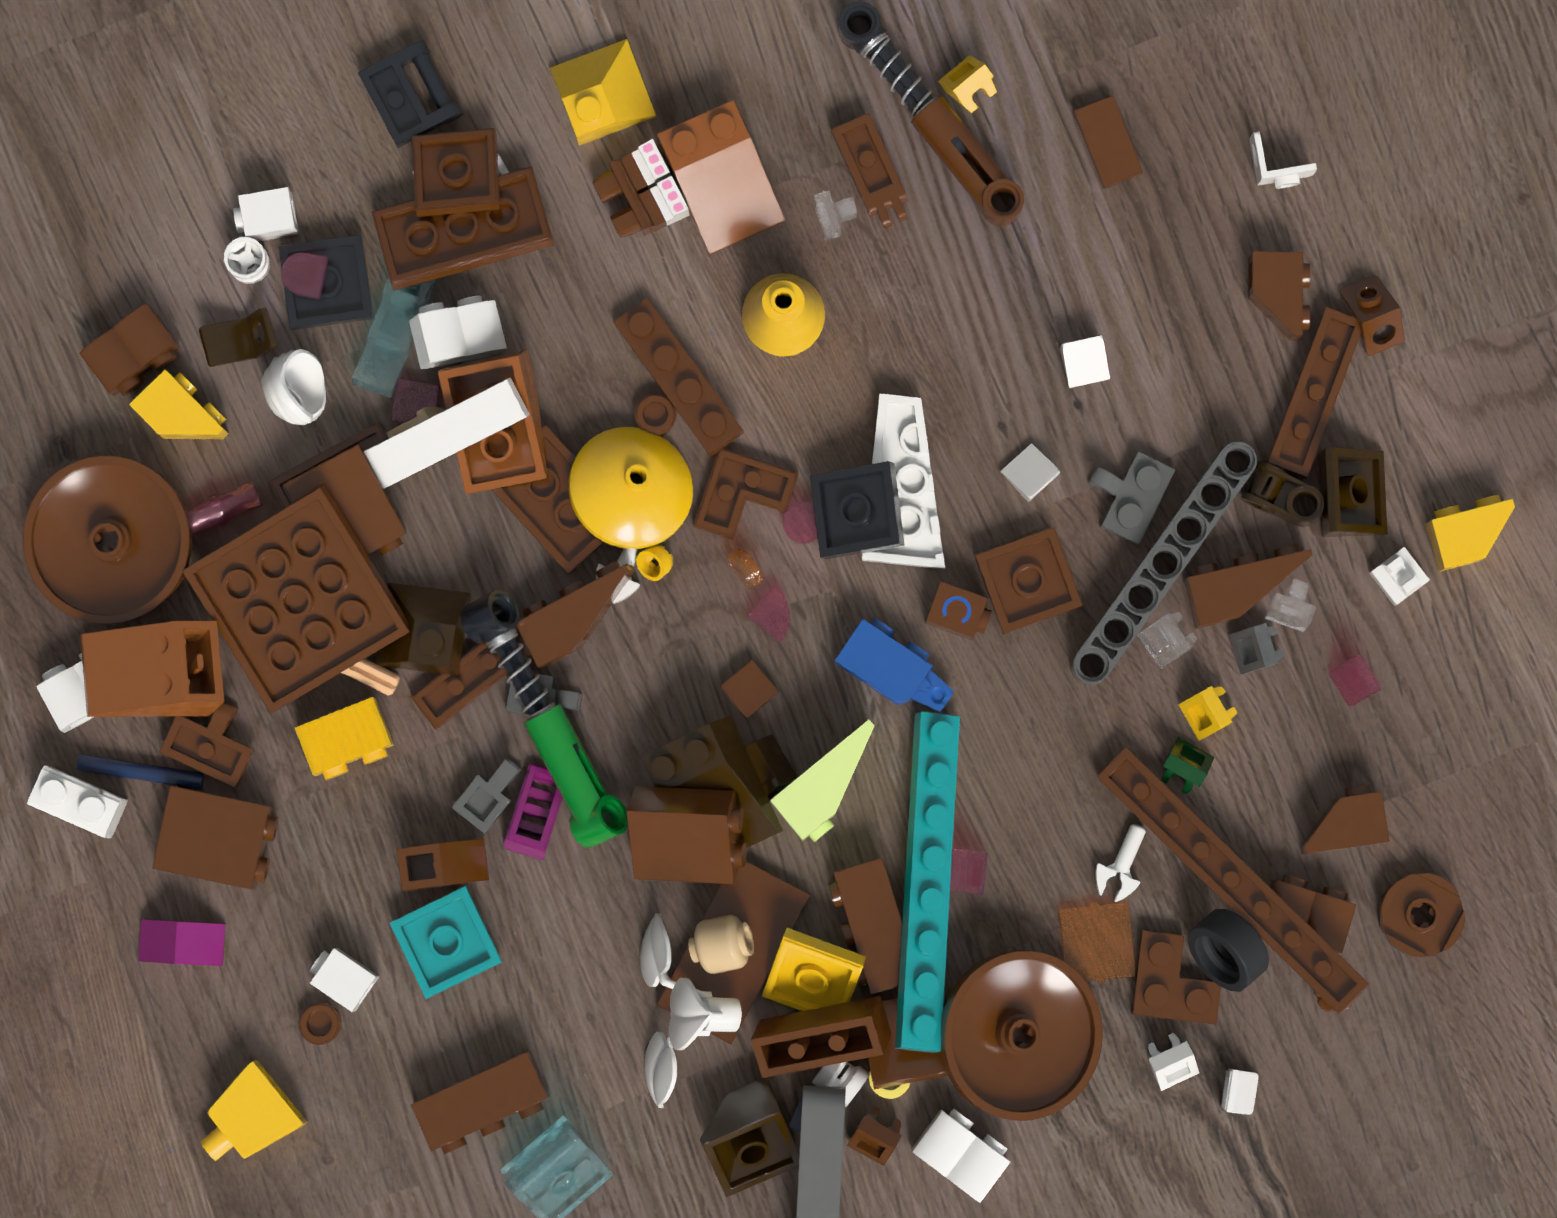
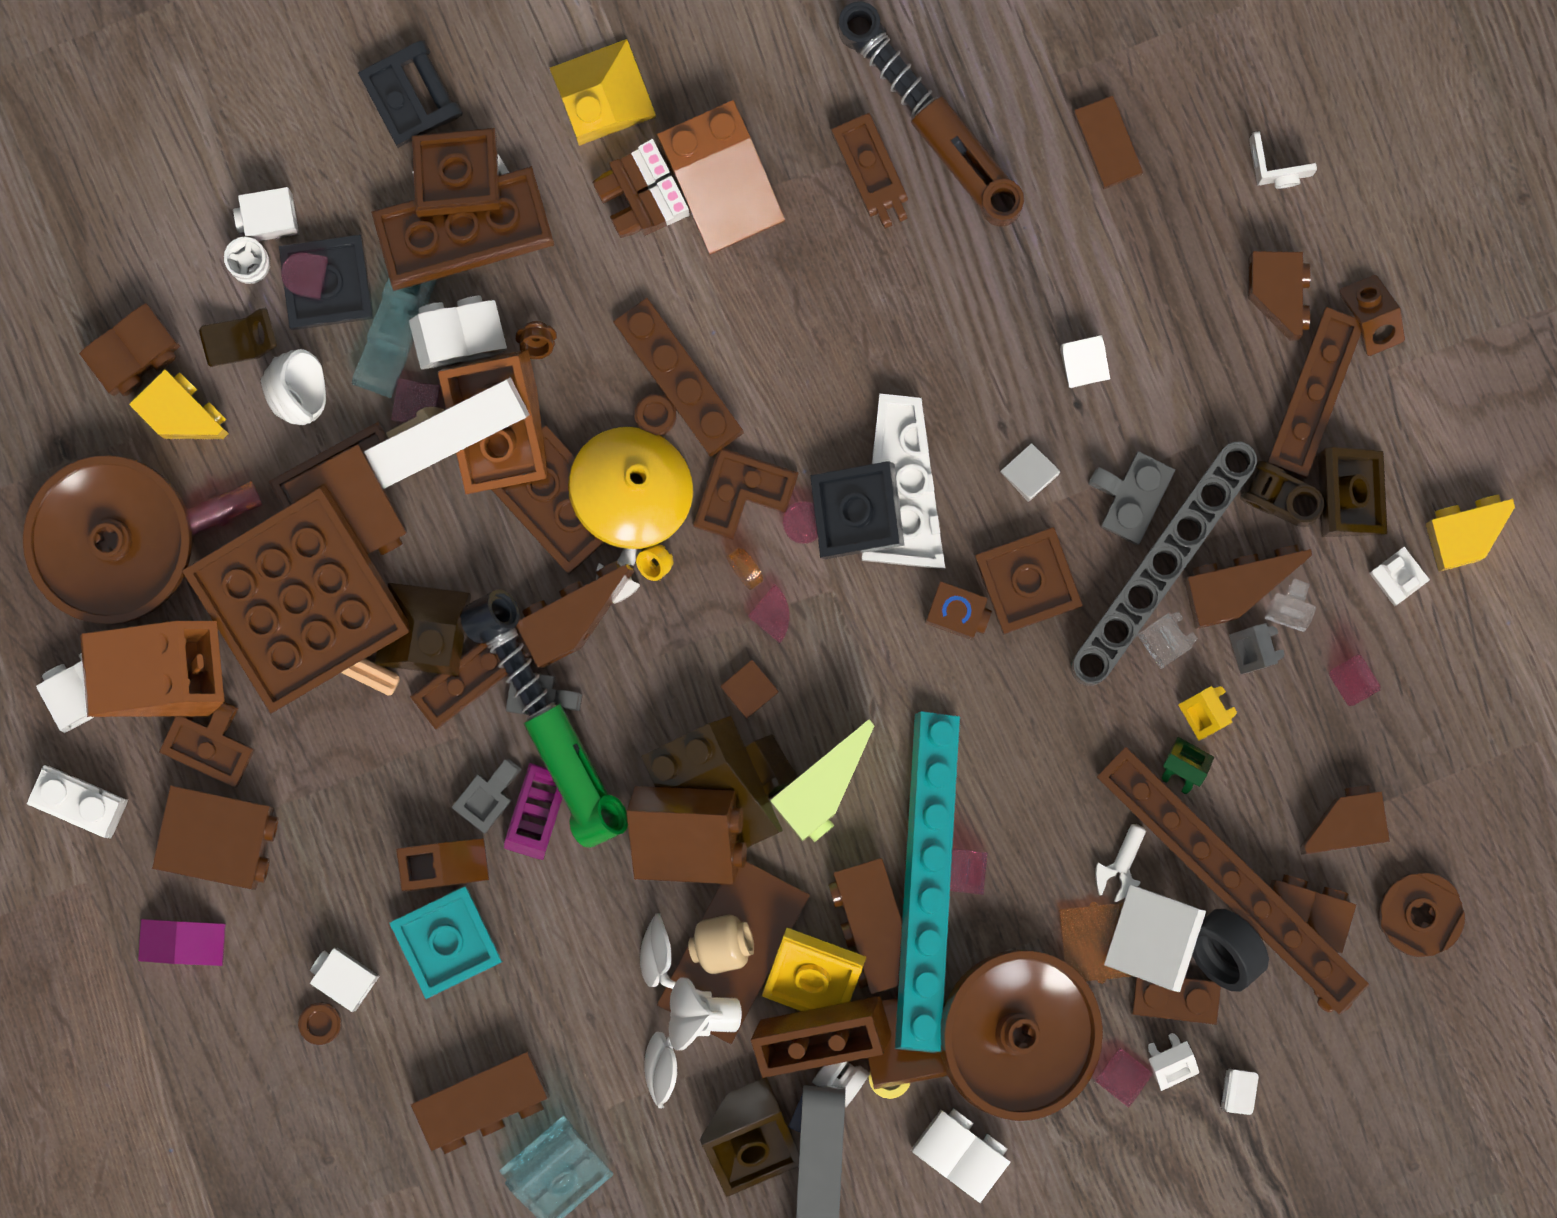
(140, 771): dark blue bar -> none
(251, 1115): yellow torso -> none
(344, 738): yellow brick -> none
(536, 338): none -> reddish brown plate
(788, 329): yellow cone -> none
(832, 214): clear tile -> none
(874, 1138): reddish brown tile -> none
(891, 668): blue hinge -> none
(967, 79): yellow tile -> none
(1123, 1077): none -> clear pink slope
(1155, 938): none -> white tile

